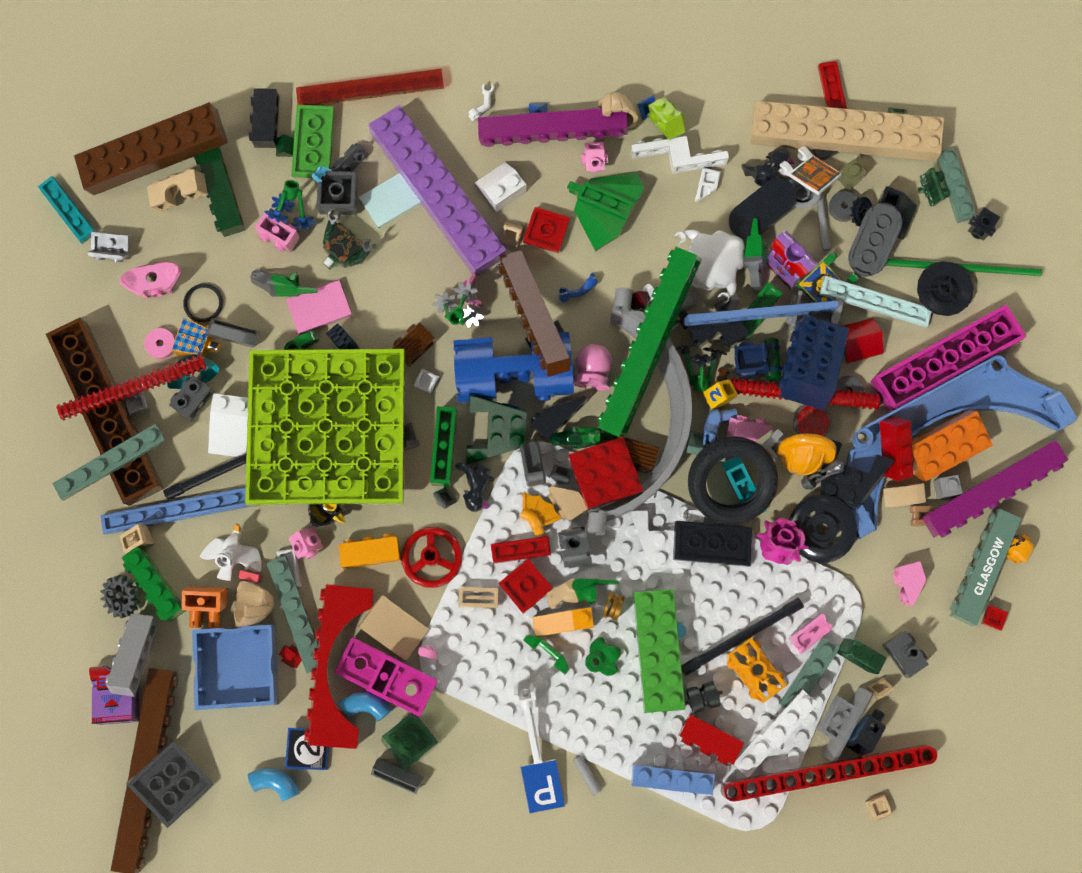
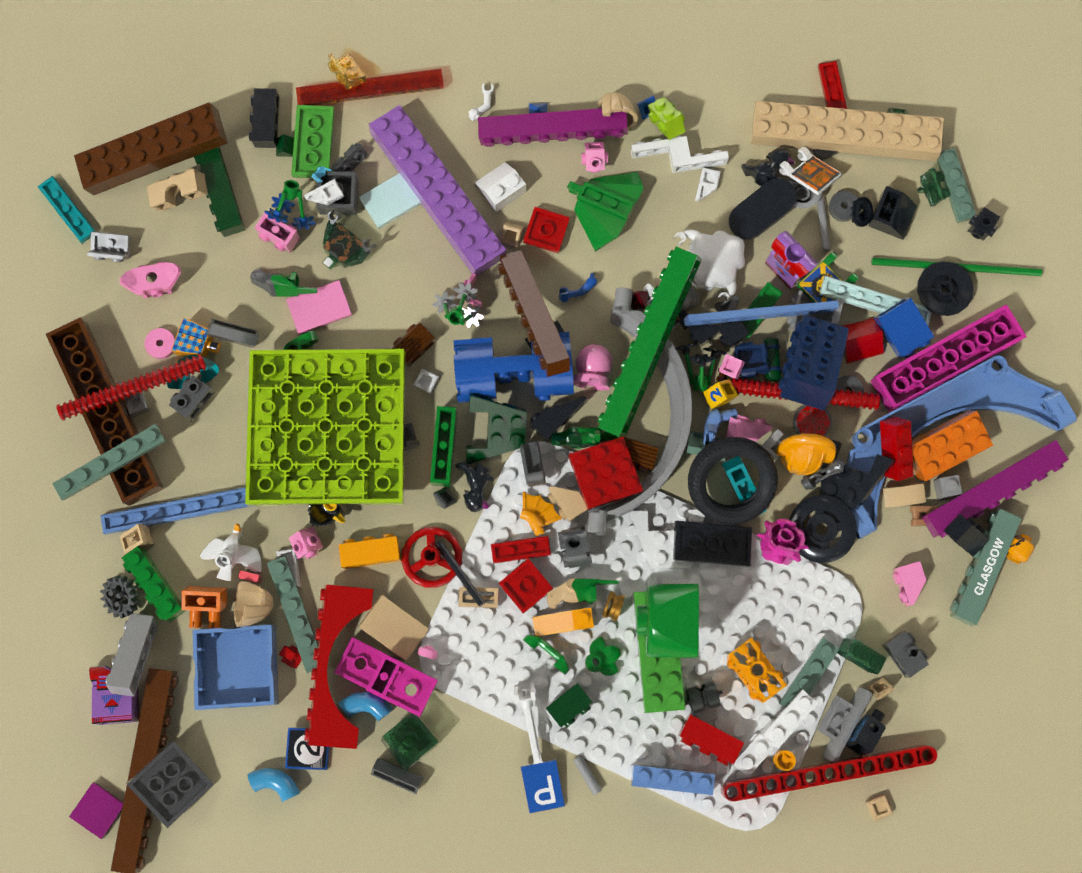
(97, 810): none -> magenta tile
(181, 488): black piece -> none
(197, 287): black tyre -> none
(228, 425): white slope -> none
(325, 194): none -> white tile
(341, 338): black bush -> none
(346, 70): none -> clear yellow bracket
(460, 574): none -> black bar
(560, 474): dark grey slope -> none
(569, 705): none -> dark green brick
(670, 621): none -> green piece
(731, 366): none -> bright pink tile
(755, 256): animal -> none
(787, 610): black piece -> none
(787, 761): none -> light orange wheel
(811, 633): bright pink hinge -> none
(851, 174): olive brick -> none
(875, 239): dark grey tile -> none
(904, 328): none -> blue brick
(967, 534): none -> black brick
(994, 617): red plate -> none

